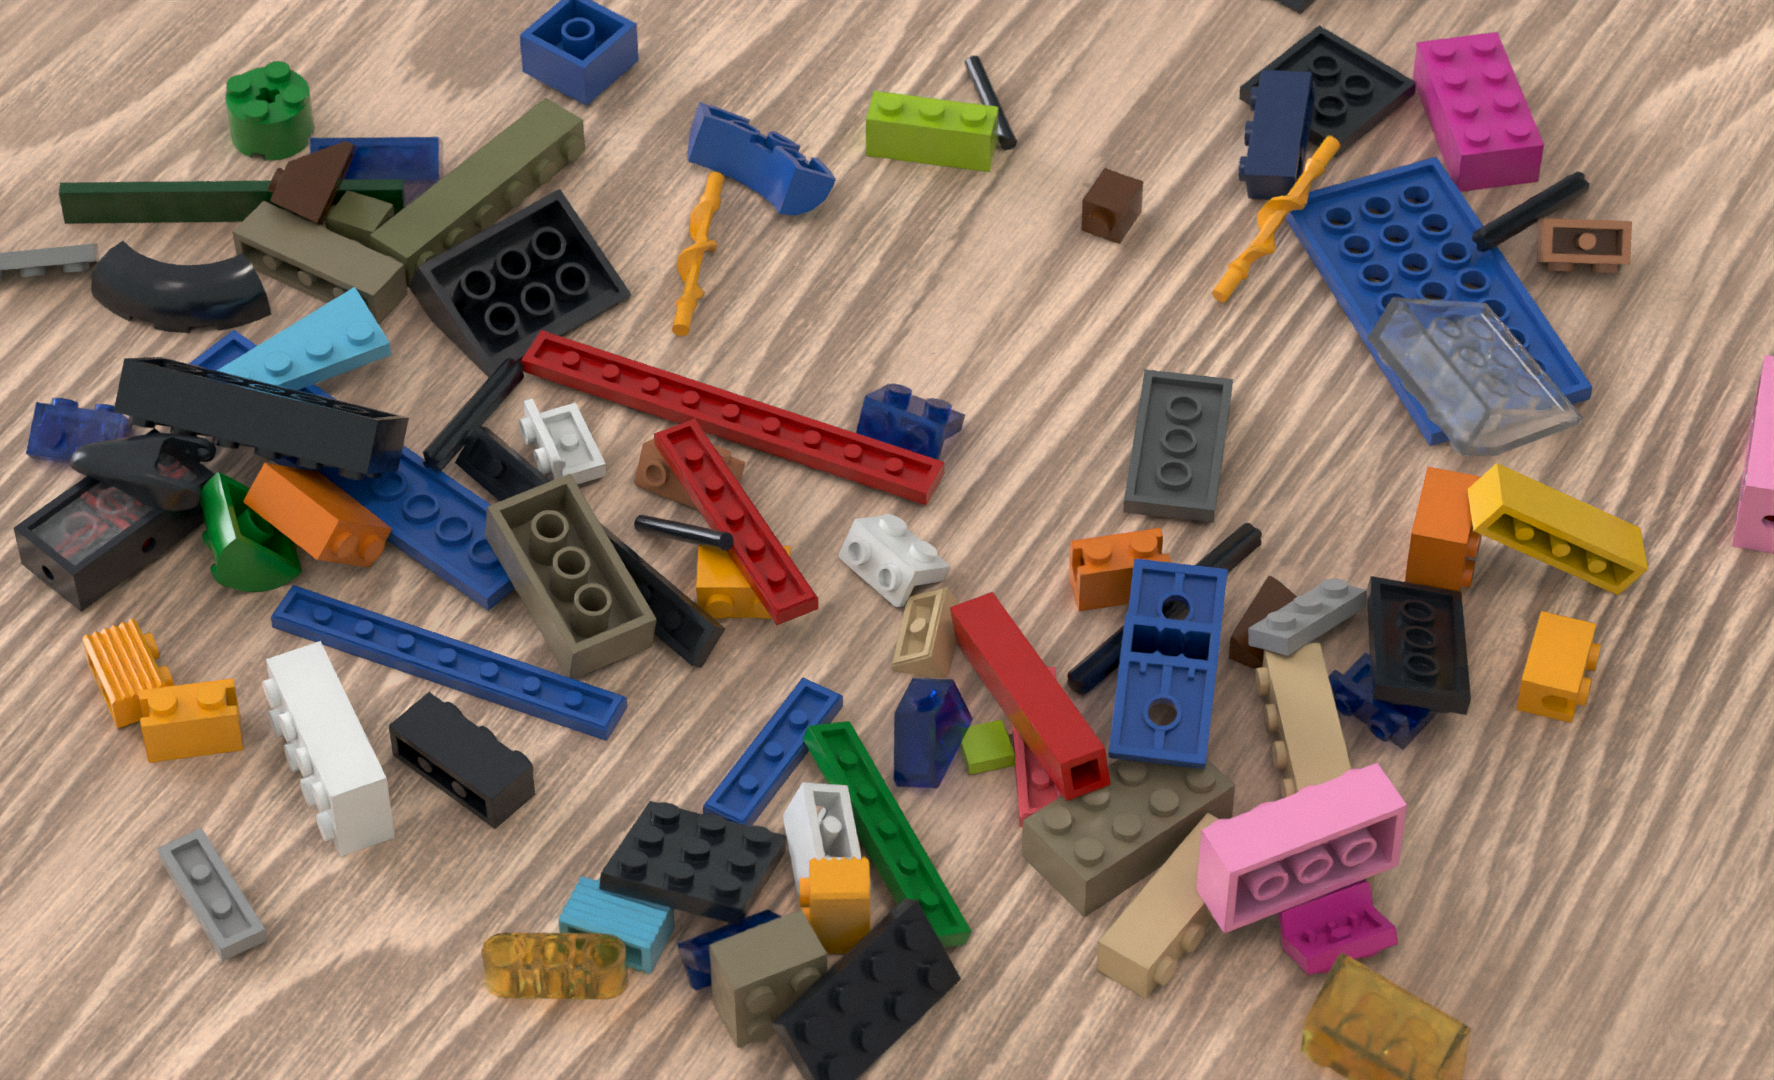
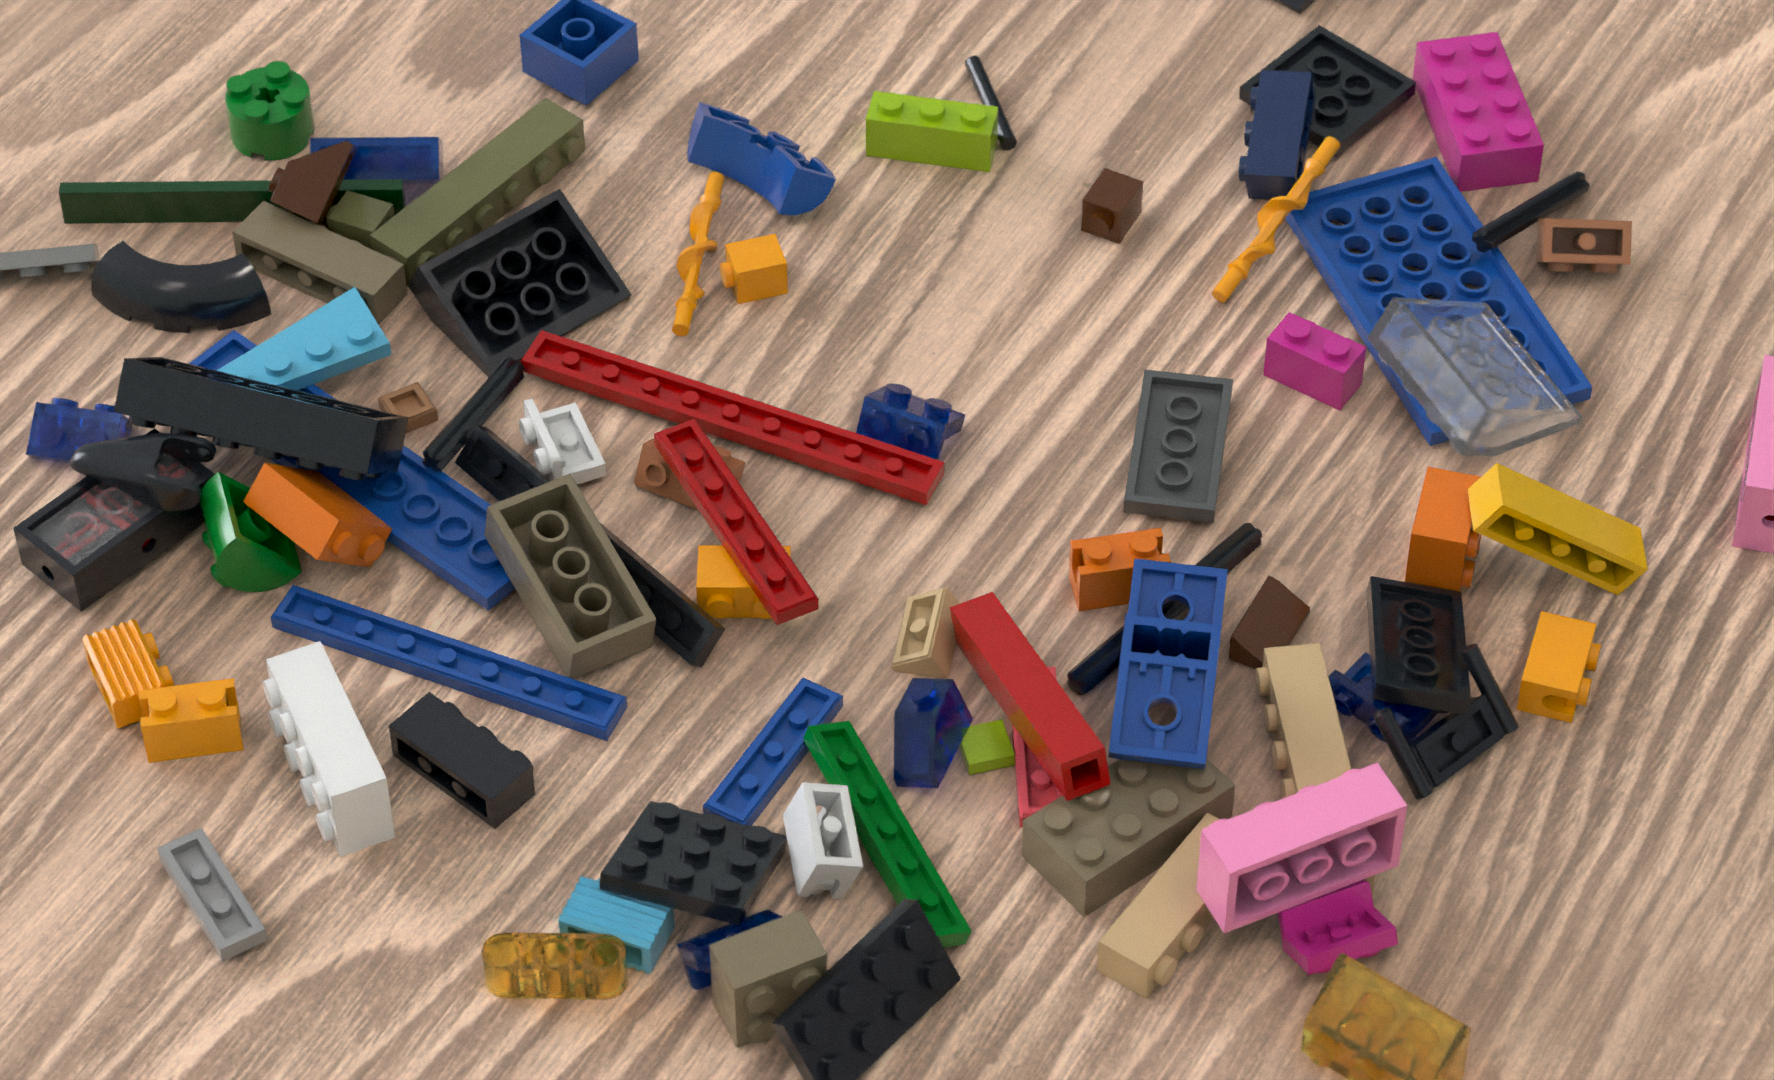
(411, 403): none -> medium nougat tile
(684, 532): black bar -> none
(755, 269): none -> light orange brick
(837, 901): light orange brick -> none
(891, 557): white bracket -> none
(1307, 617): light grey plate -> none
(1314, 361): none -> dark pink brick
(1456, 737): none -> black plate

